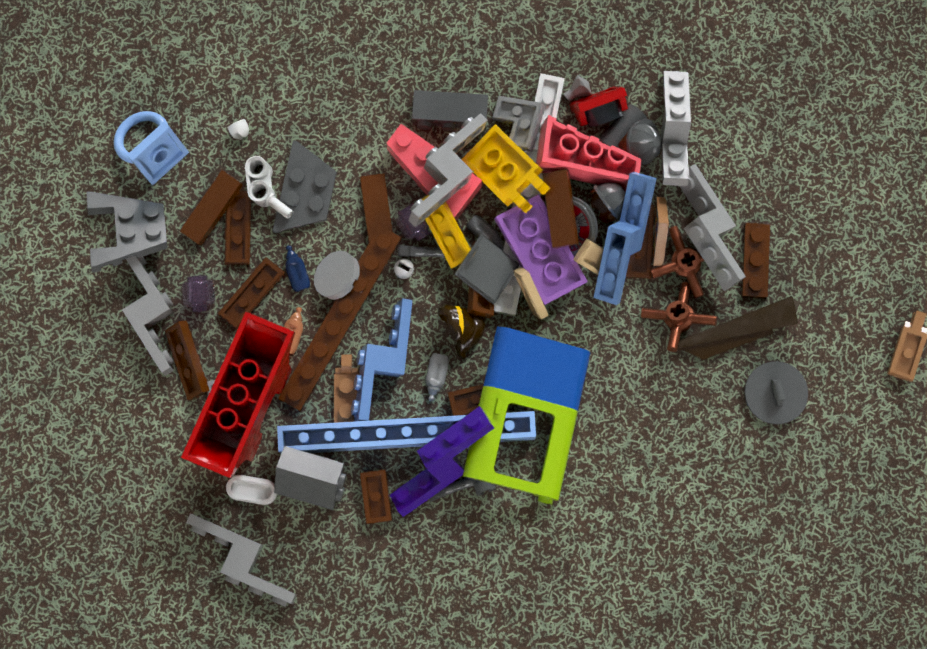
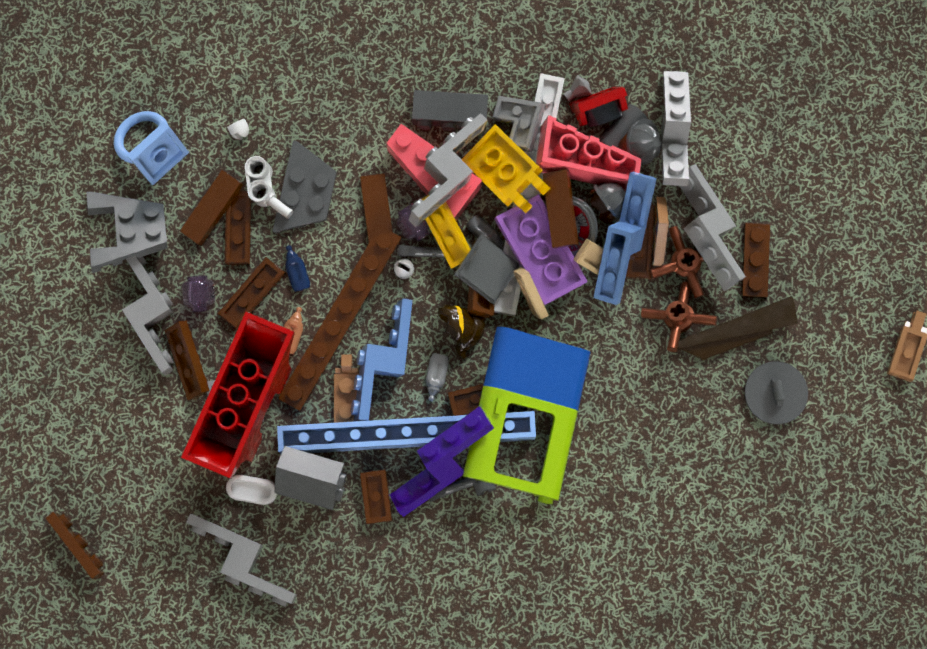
(76, 544): none -> reddish brown plate
(336, 275): light grey tile -> none

